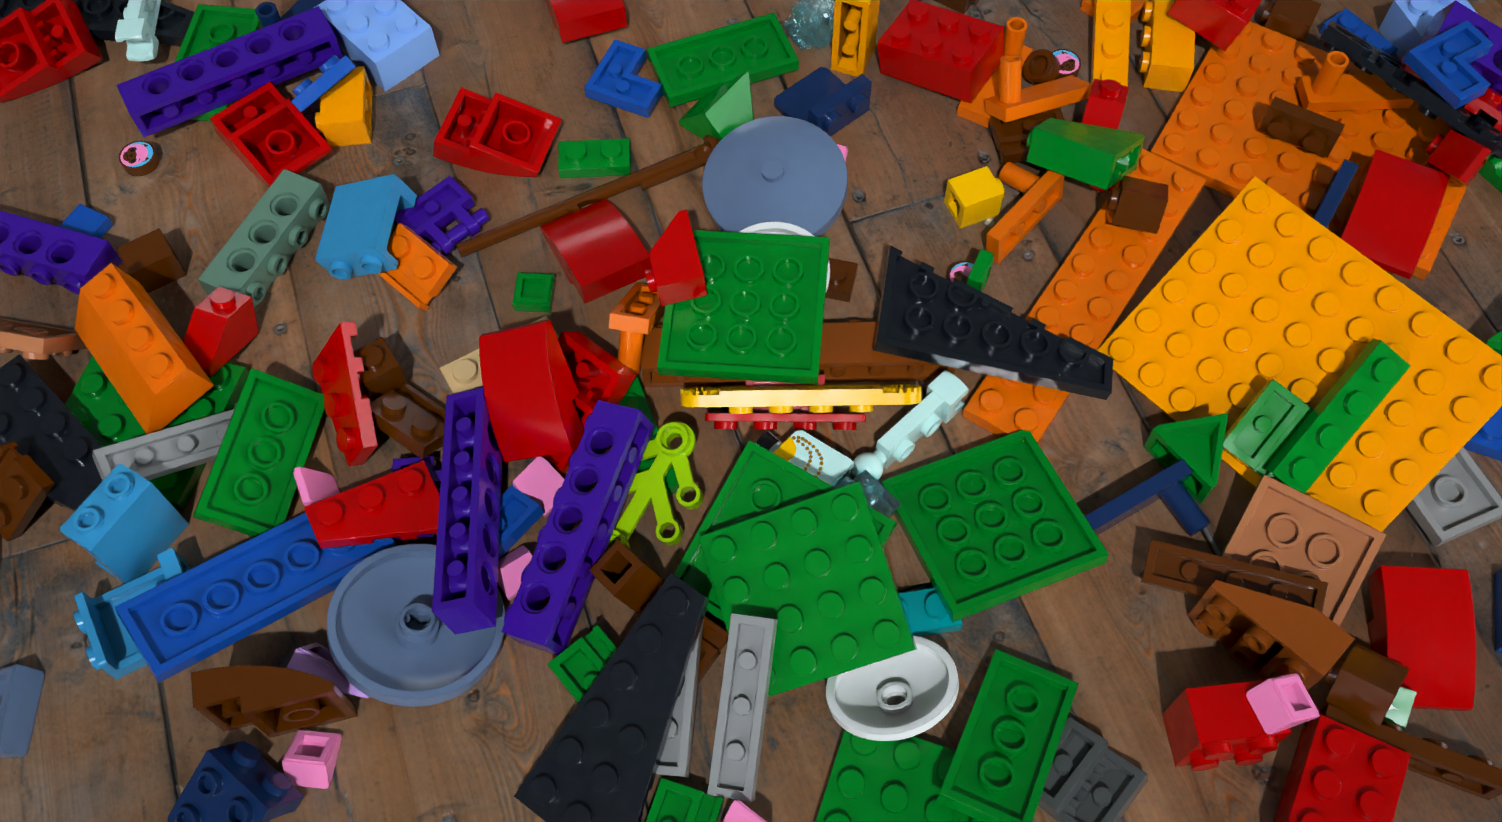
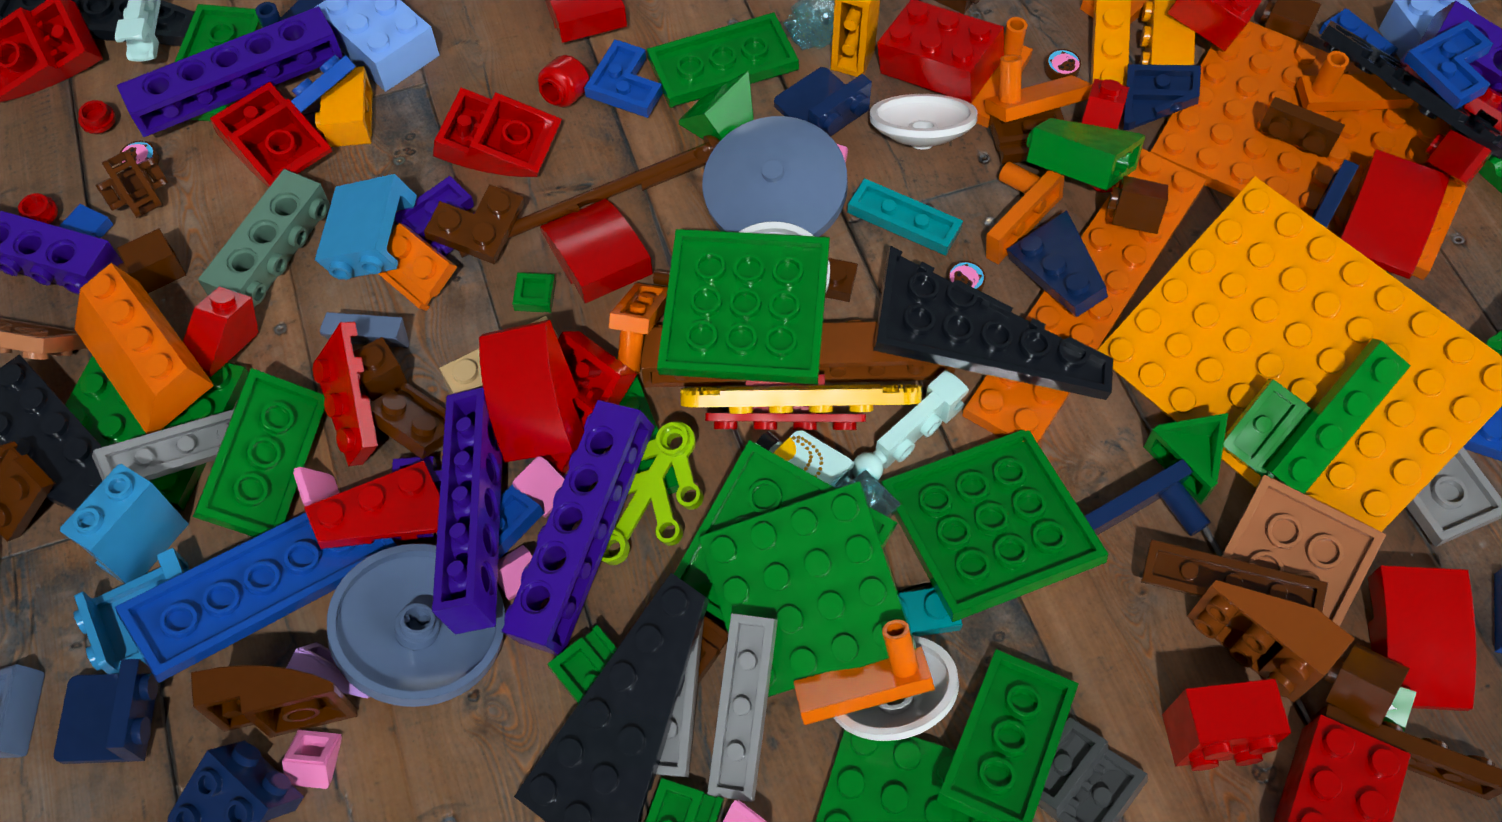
(38, 208): none -> red plate
(96, 117): none -> red plate
(107, 716): none -> dark blue bracket
(132, 183): none -> reddish brown piece
(368, 328): none -> sand blue slope
(477, 233): none -> reddish brown plate
(562, 81): none -> red head
(594, 158): green plate -> none
(627, 576): reddish brown brick -> none
(676, 264): red slope -> none
(875, 684): none -> orange piece
(905, 216): none -> teal plate
(923, 119): none -> white dish
(974, 197): yellow brick -> none
(981, 270): green tile -> none
(1041, 67): reddish brown tile -> none
(1060, 264): none -> dark blue wing
(1159, 91): none -> dark blue wing
(1282, 703): bright pink slope -> none

